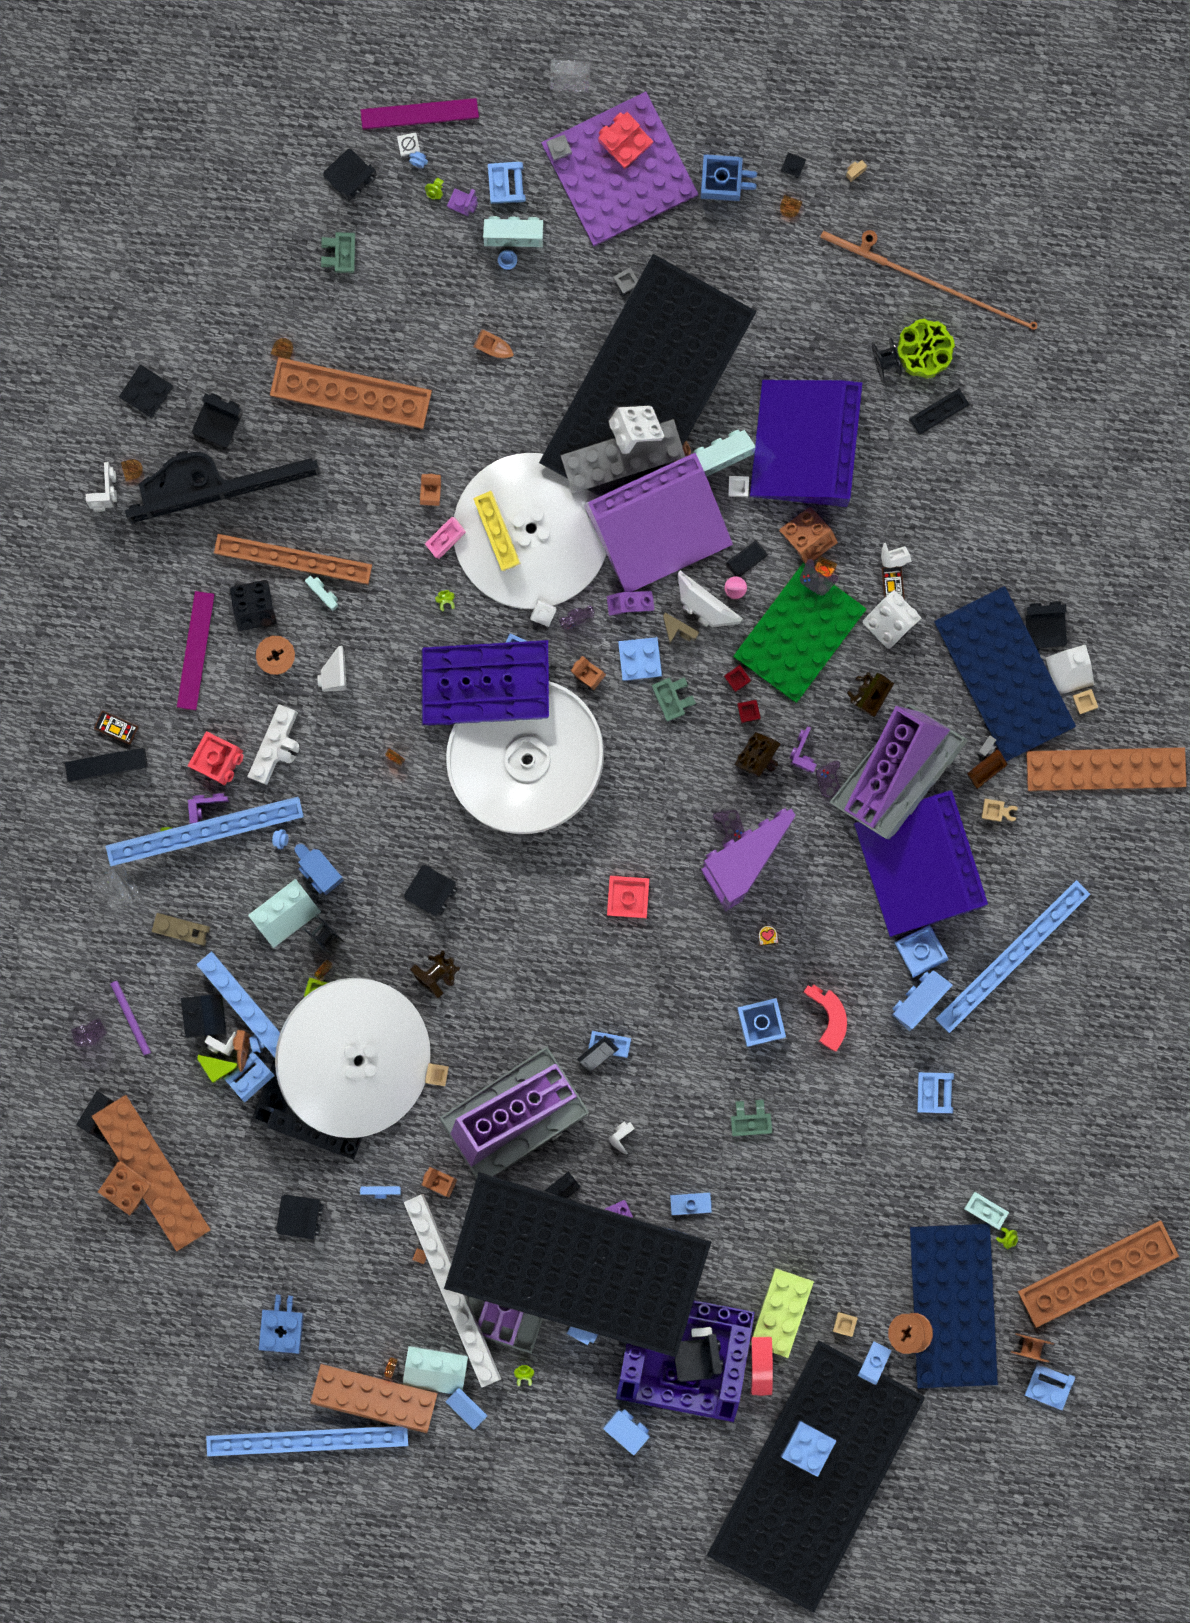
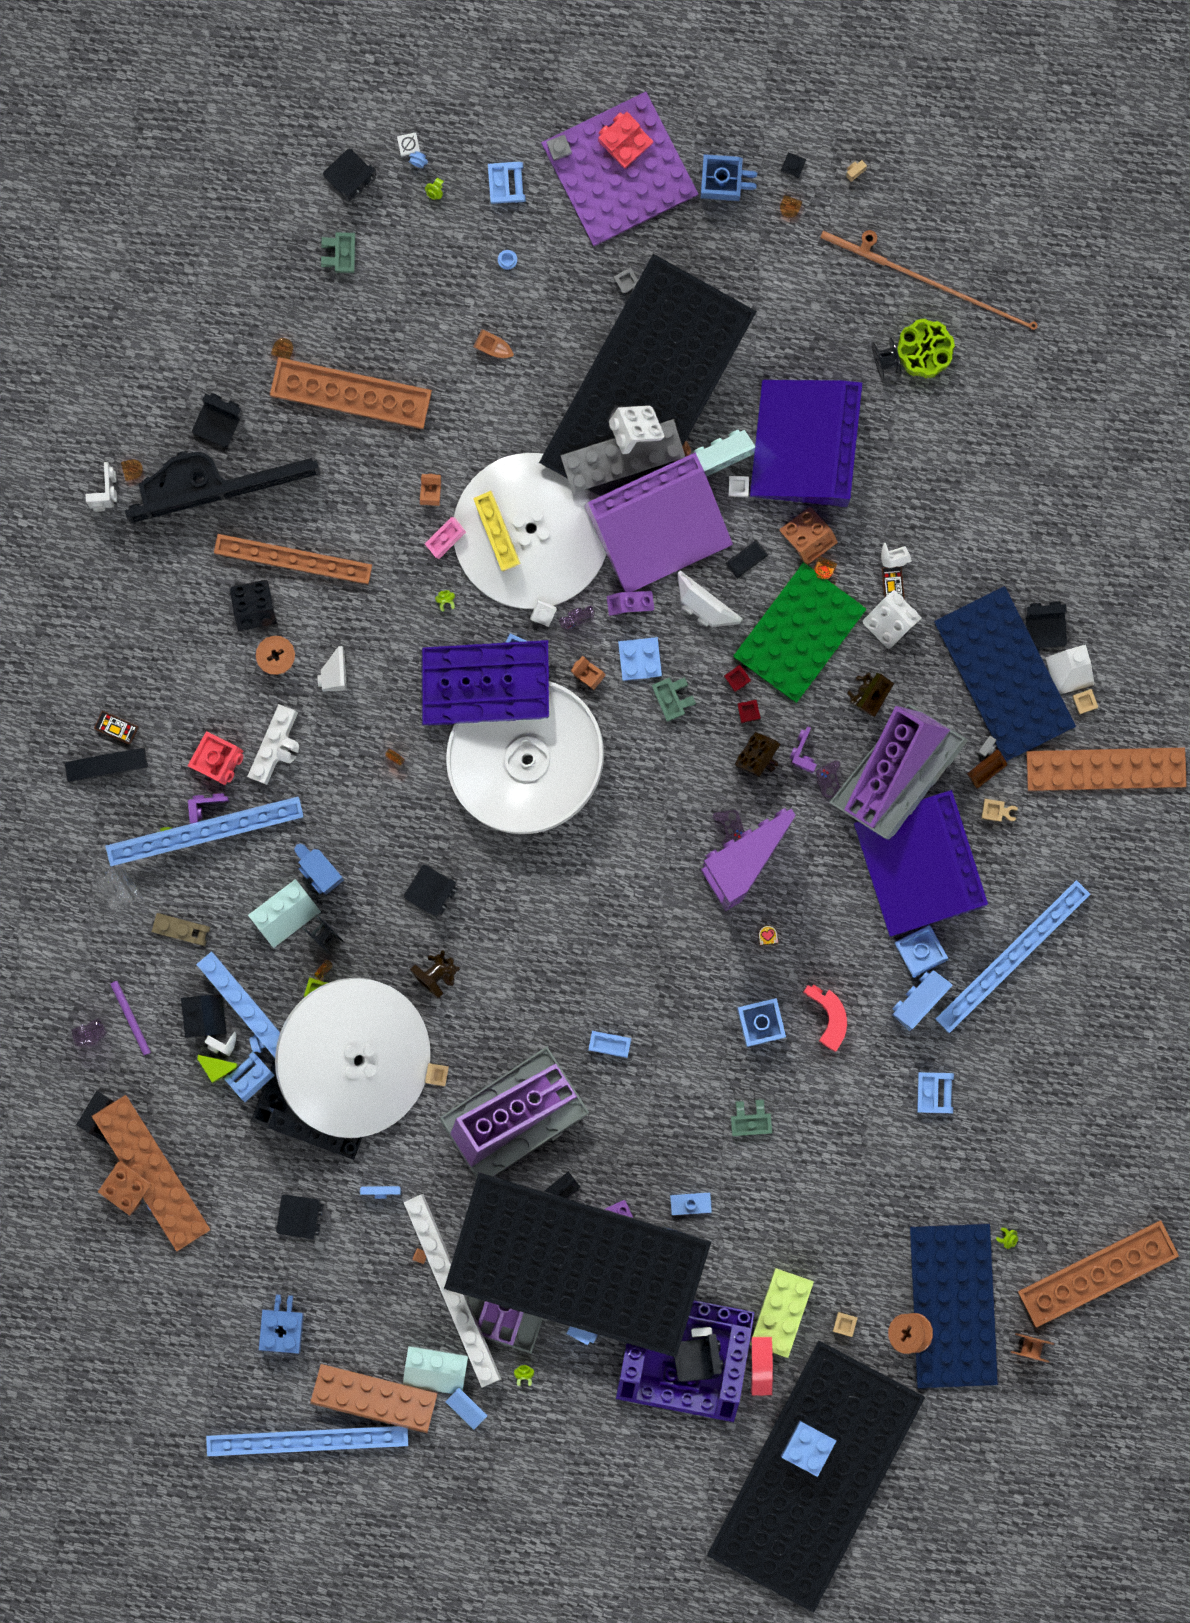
(146, 391): black plate -> none
(195, 650): magenta tile -> none
(241, 1044): nougat plate -> none
(280, 839): light blue plate -> none
(317, 586): light aqua plate -> none
(390, 1367): clear orange tile -> none
(419, 113): magenta tile -> none
(439, 1182): nougat bracket -> none
(463, 202): medium lavender bracket -> none
(513, 232): light aqua slope -> none
(569, 75): clear bracket -> none
(598, 1054): tile -> none
(622, 1130): white plate -> none
(627, 1432): light blue brick -> none
(628, 897): coral plate -> none
(673, 626): dark tan slope -> none
(735, 587): bright pink piece -> none
(815, 581): piece -> none
(874, 1363): light blue plate -> none
(939, 411): black tile -> none
(986, 1210): light aqua plate -> none
(1046, 1392): light blue plate -> none

